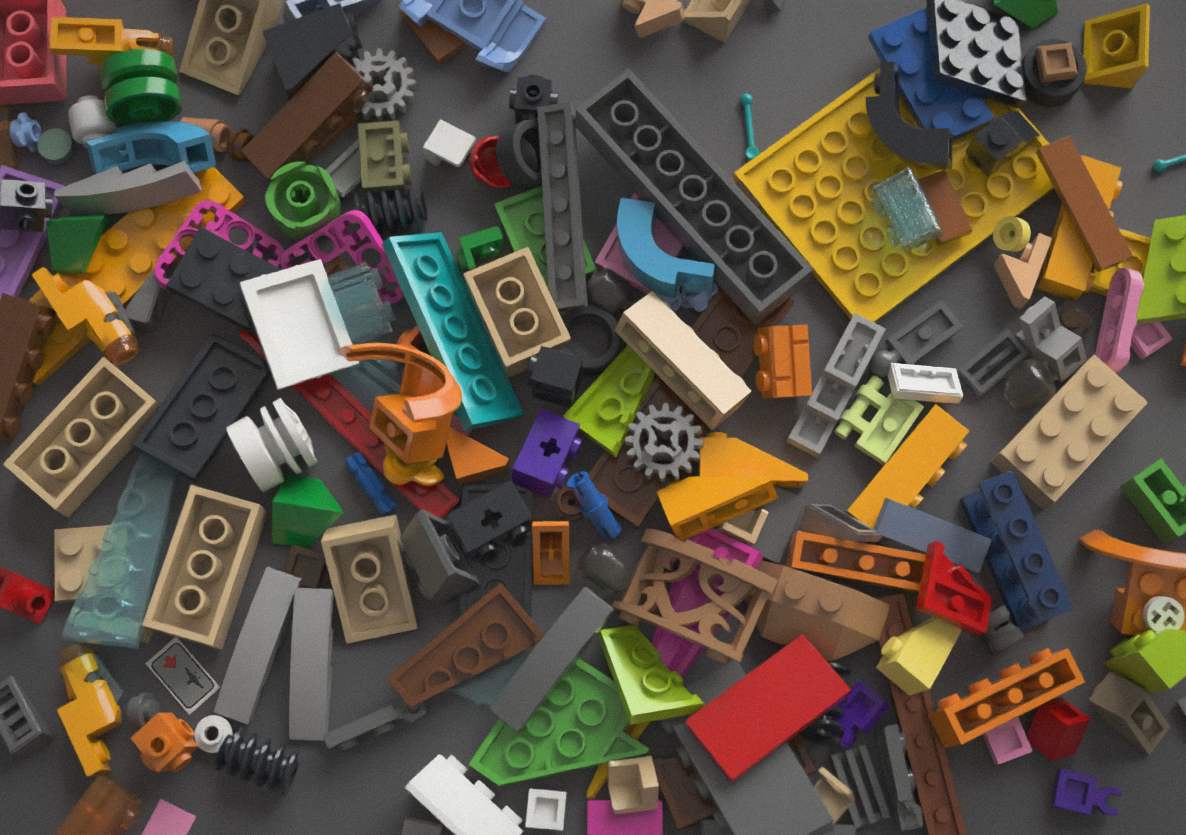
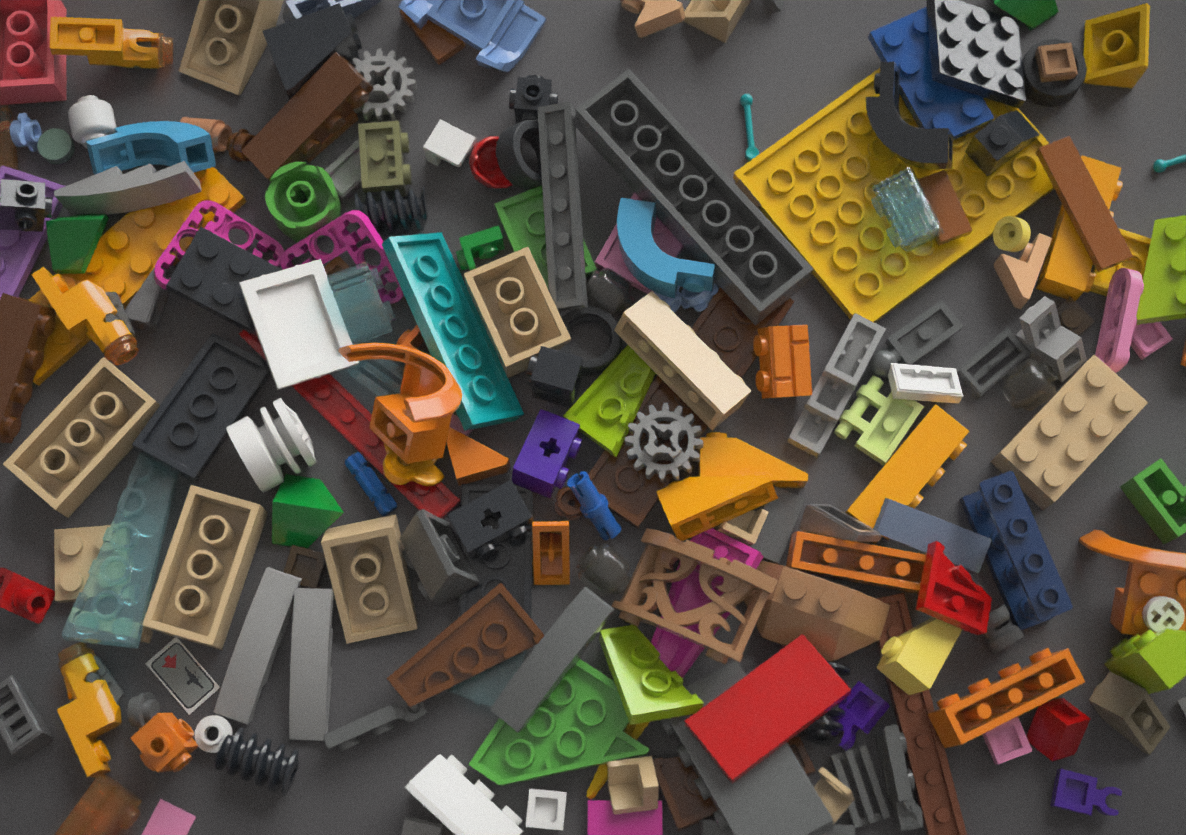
(140, 87): green wheel -> none

